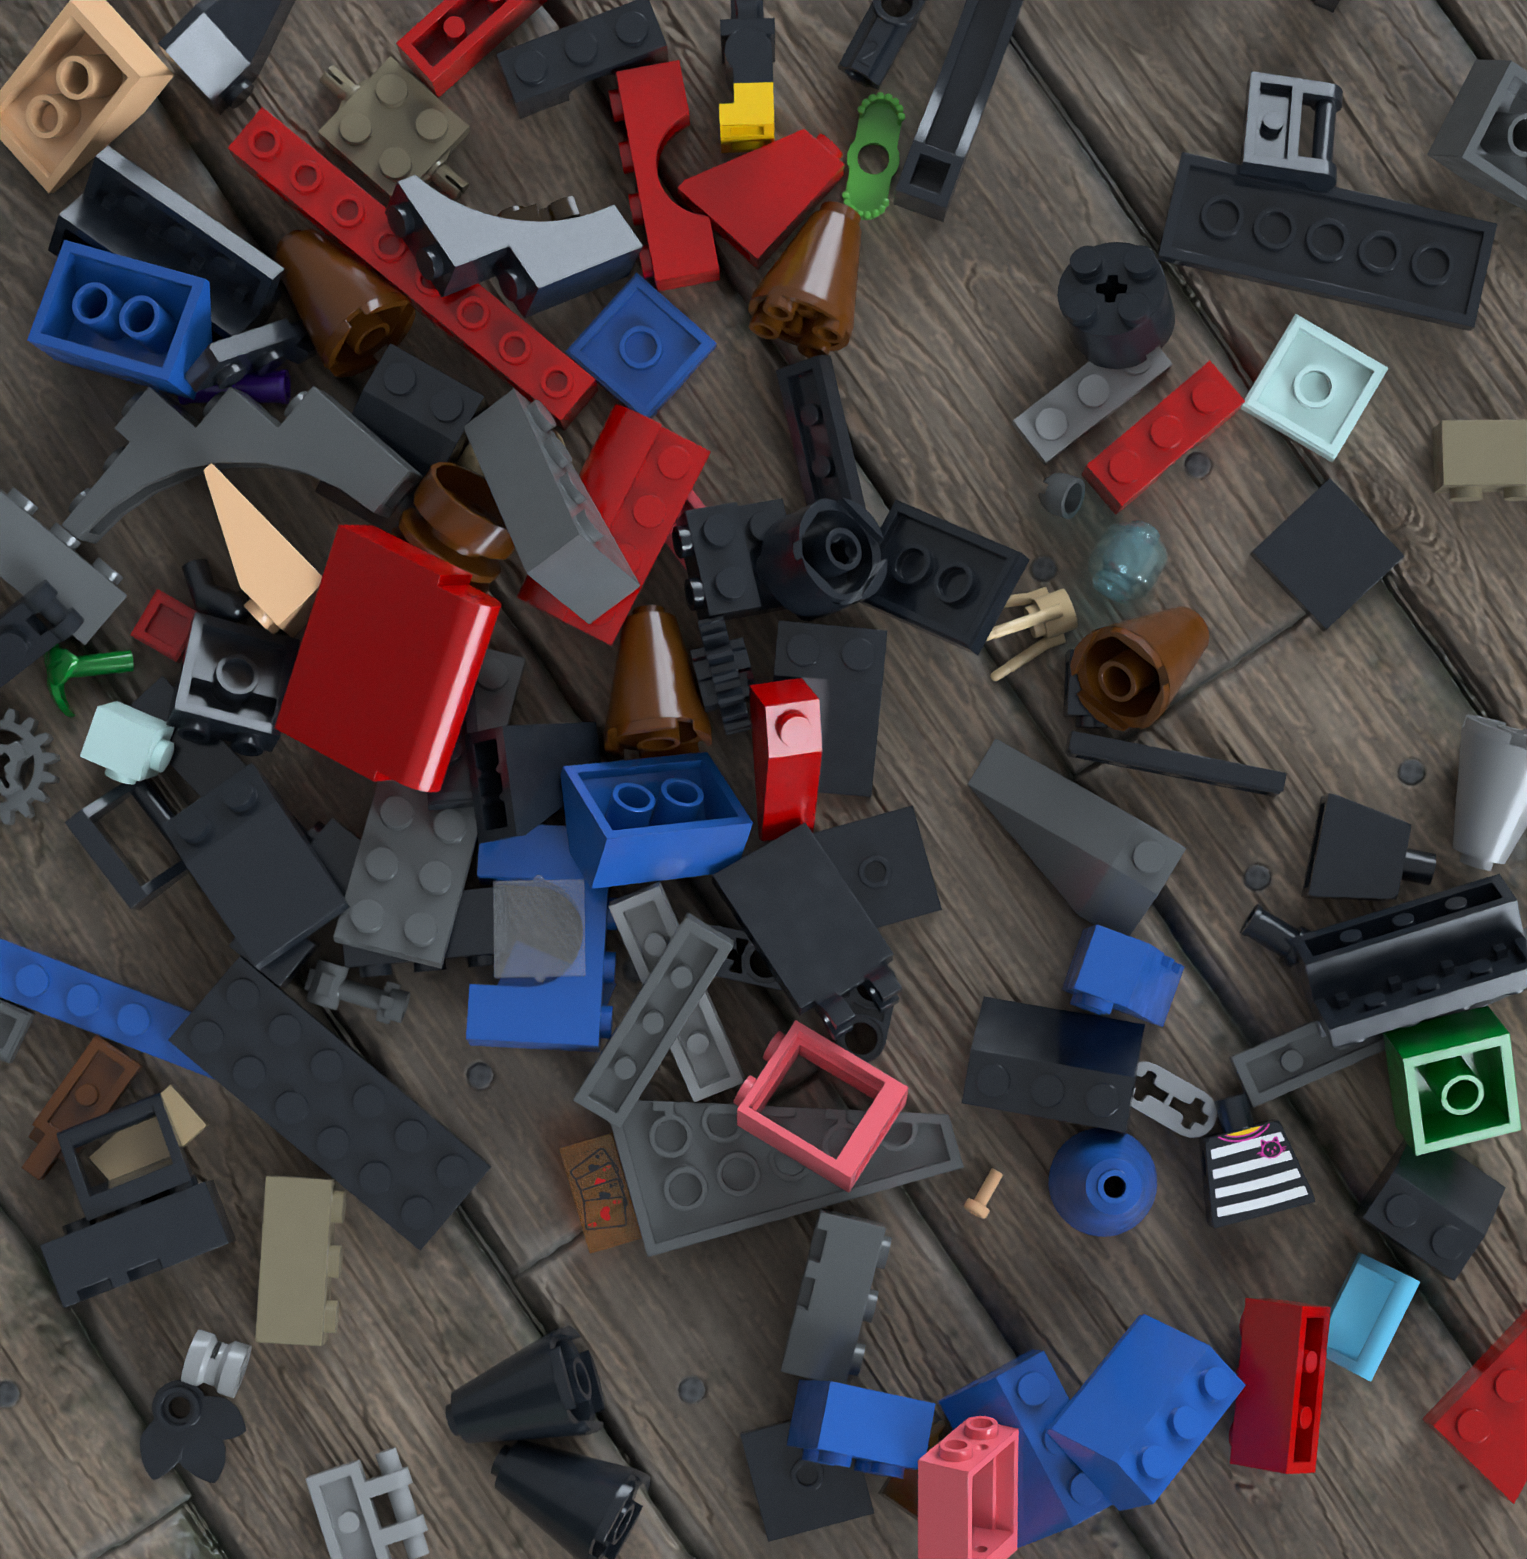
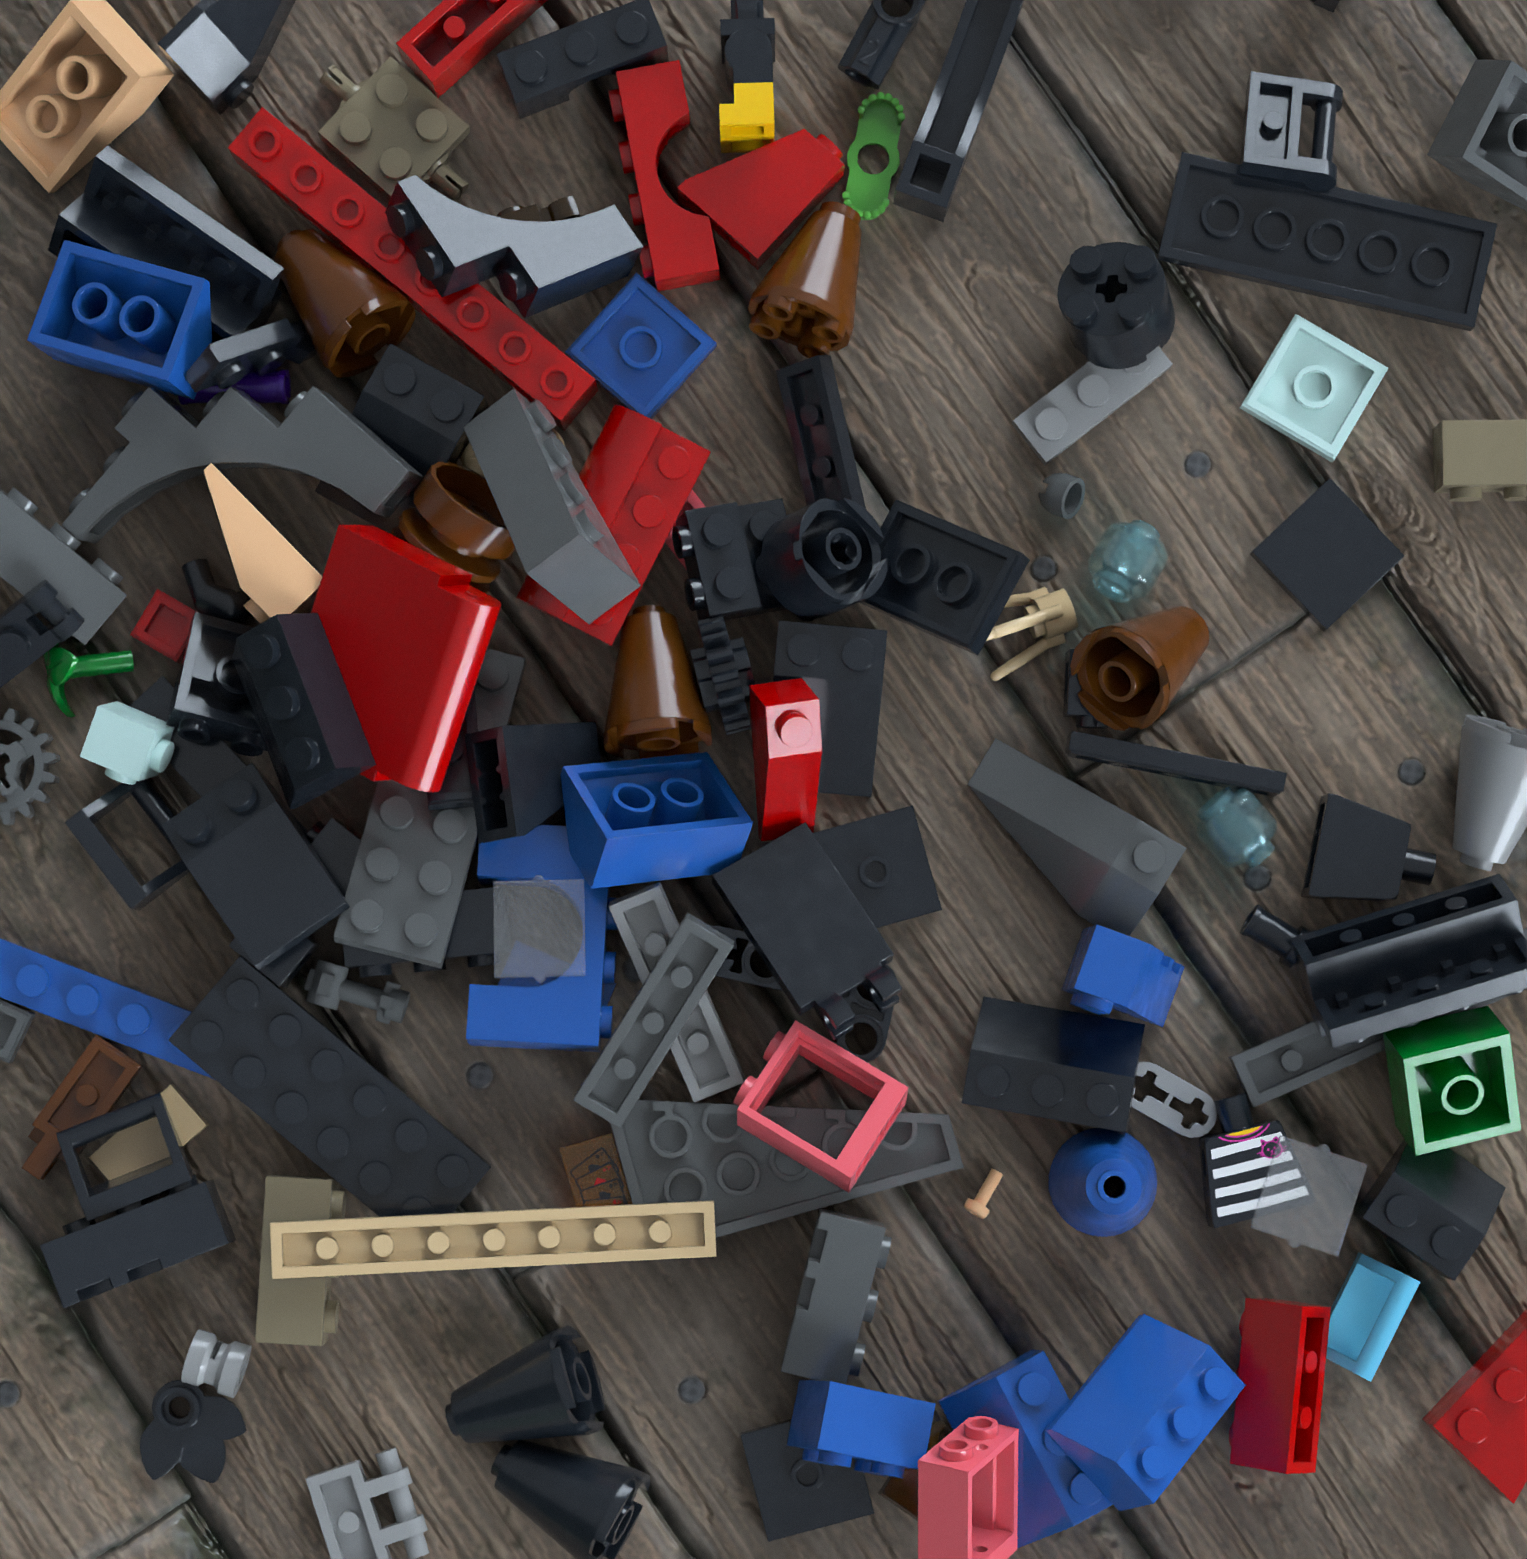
(301, 706): none -> black slope
(492, 1239): none -> tan plate
(1162, 437): red arch -> none
(1236, 828): none -> clear light blue head
(1308, 1195): none -> clear piece

